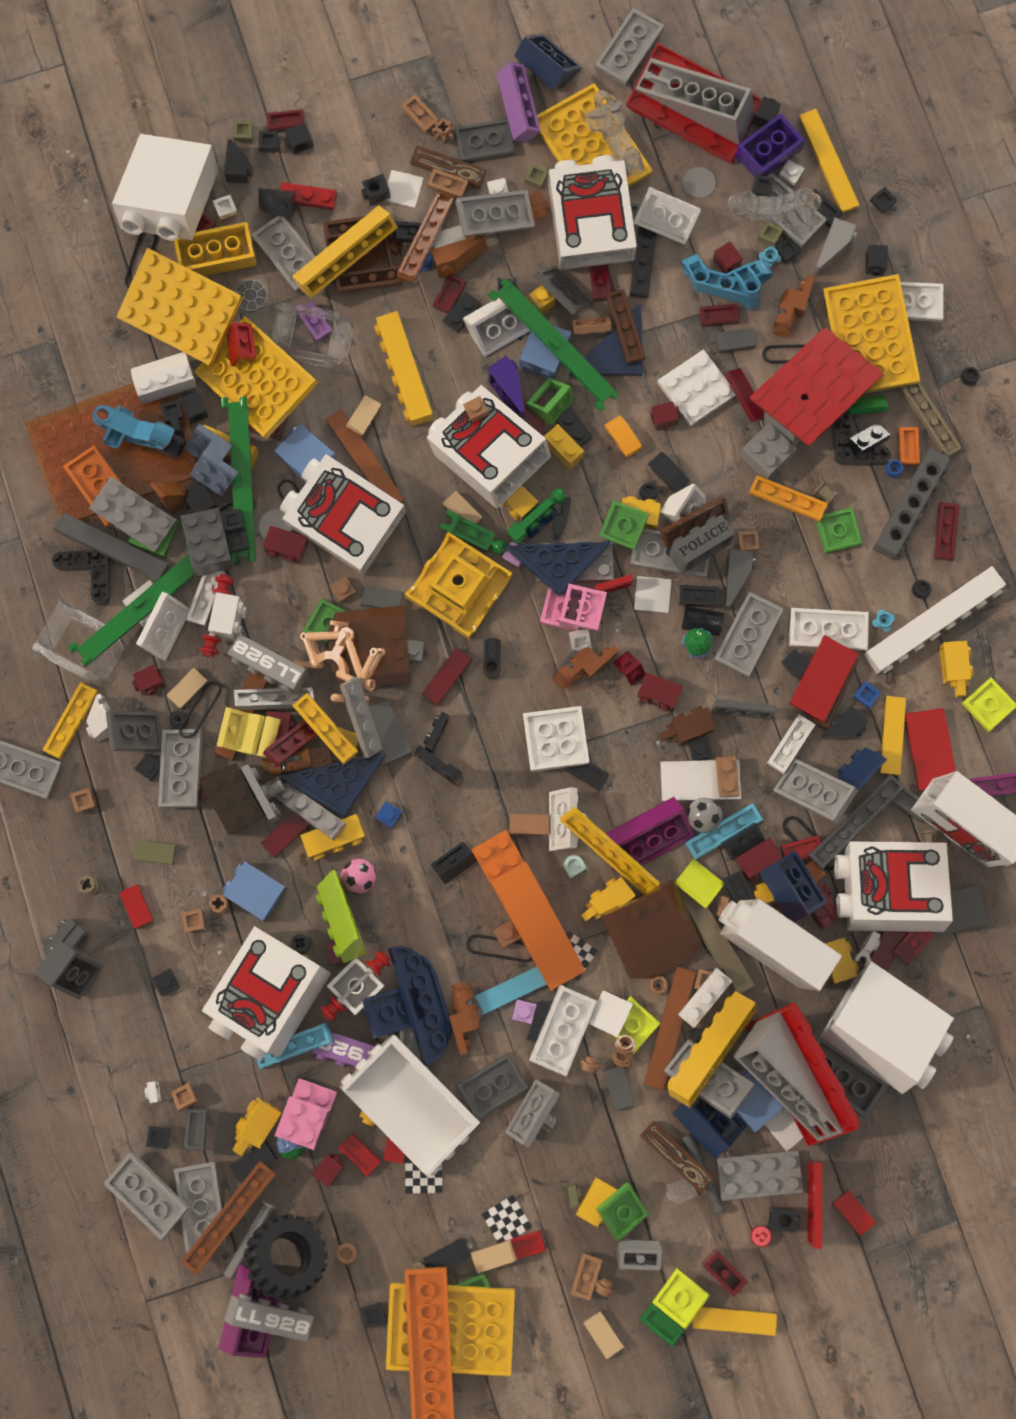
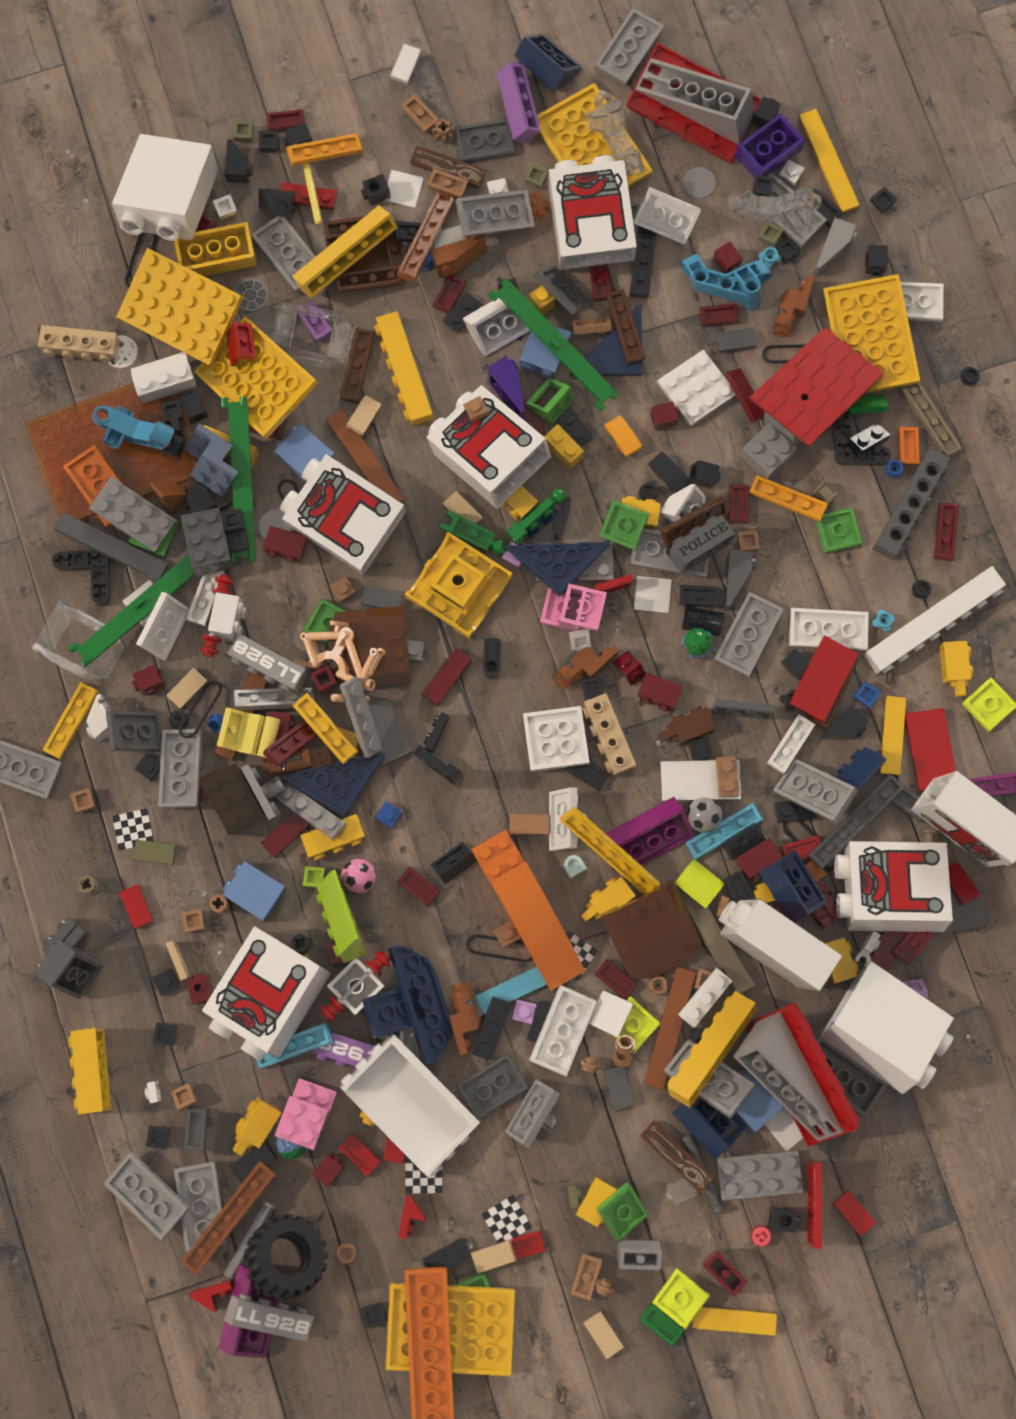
(78, 343): none -> tan brick
(90, 1070): none -> yellow brick
(126, 354): none -> white sticker
(132, 827): none -> sticker
(165, 1034): none -> black plate
(178, 960): none -> tan tile
(199, 988): none -> dark red brick
(206, 1295): none -> red slope
(215, 722): none -> blue plate
(312, 193): none -> light yellow piece
(313, 876): none -> lime plate
(324, 149): none -> light orange tile
(324, 679): none -> dark red brick
(357, 365): none -> reddish brown tile
(405, 64): none -> white tile
(410, 1211): none -> red slope
(418, 886): none -> dark red tile
(491, 1028): none -> black plate
(592, 687): none -> black plate
(609, 734): none -> tan brick
(615, 979): none -> dark red tile
(704, 474): none -> black brick
(738, 503): none -> dark red tile
(786, 699): none -> black plate
(791, 812): none -> black plate
(918, 986): none -> lavender plate
(961, 884): none -> red tile

